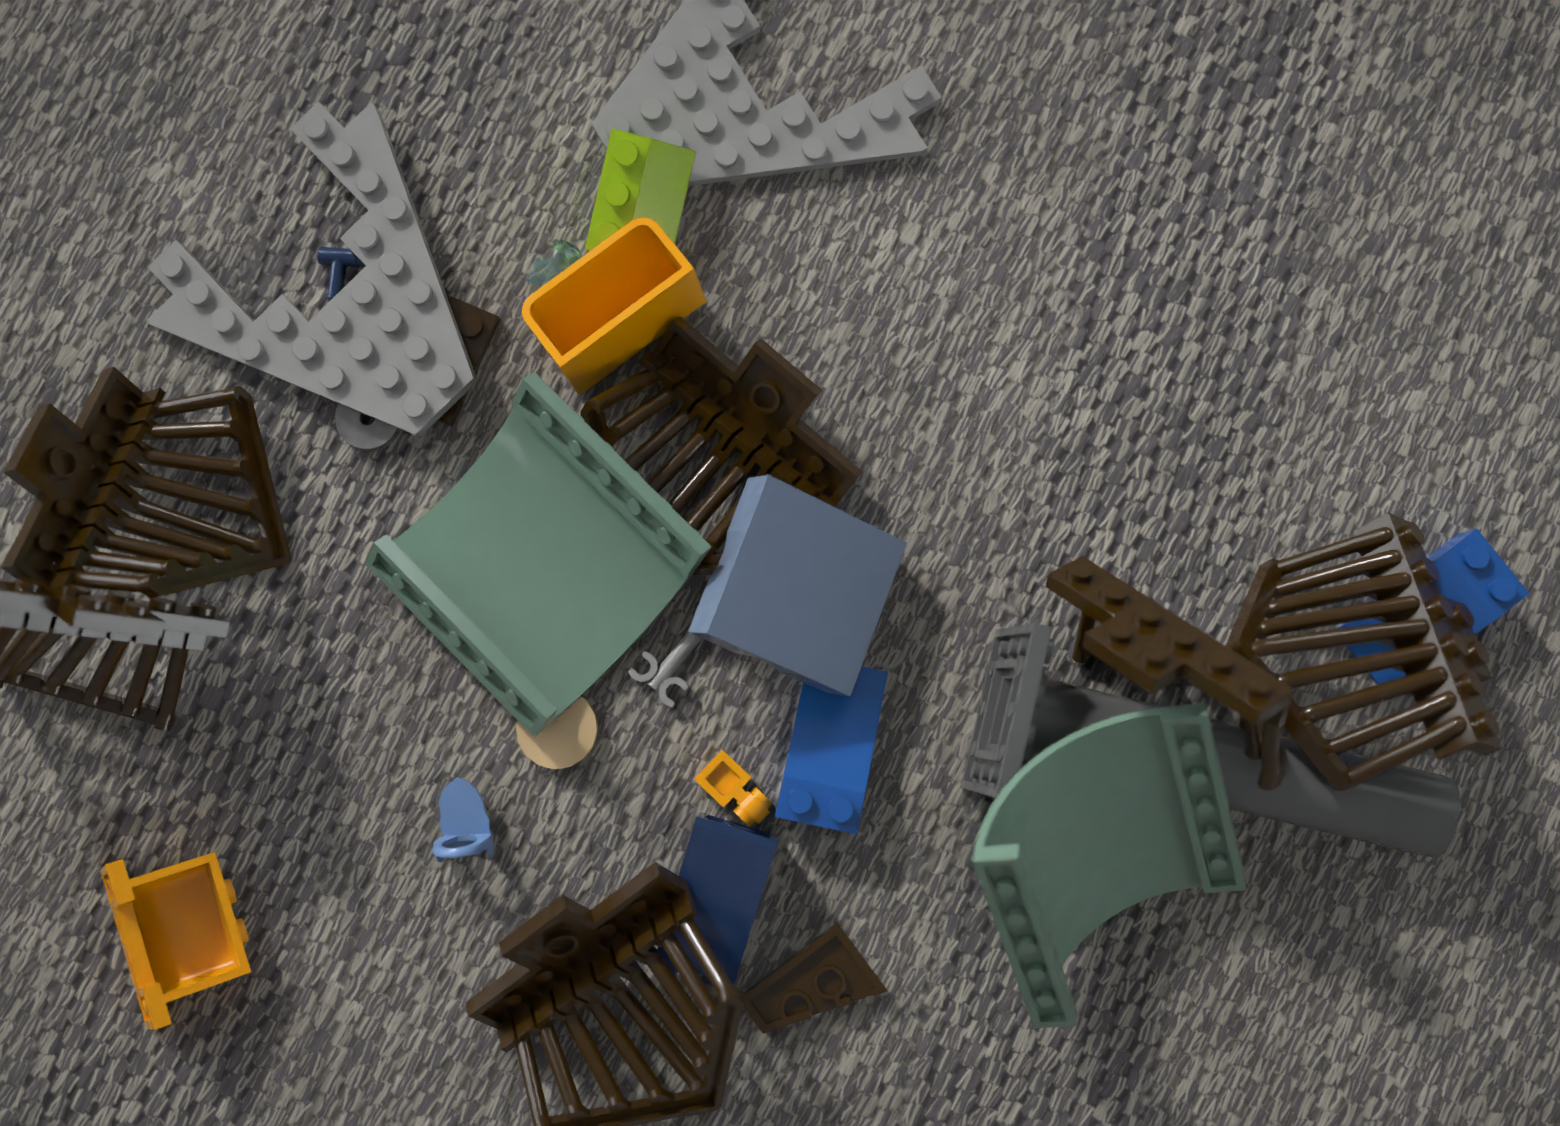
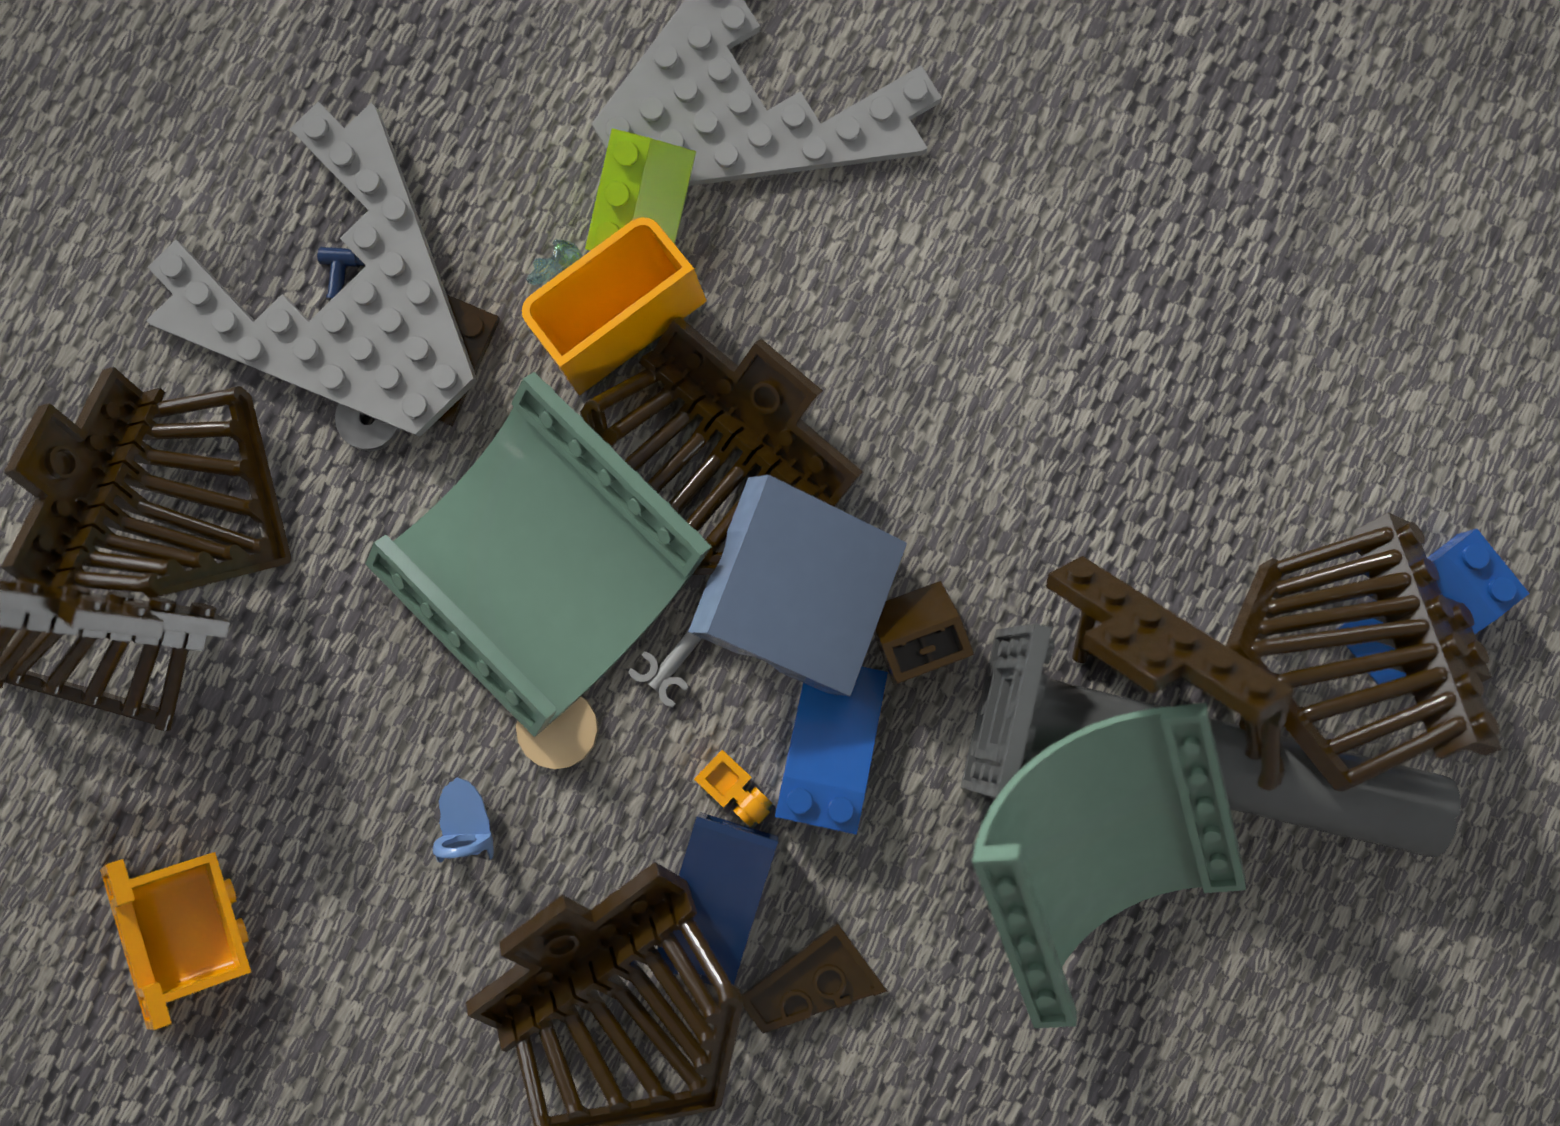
(921, 633): none -> dark brown slope

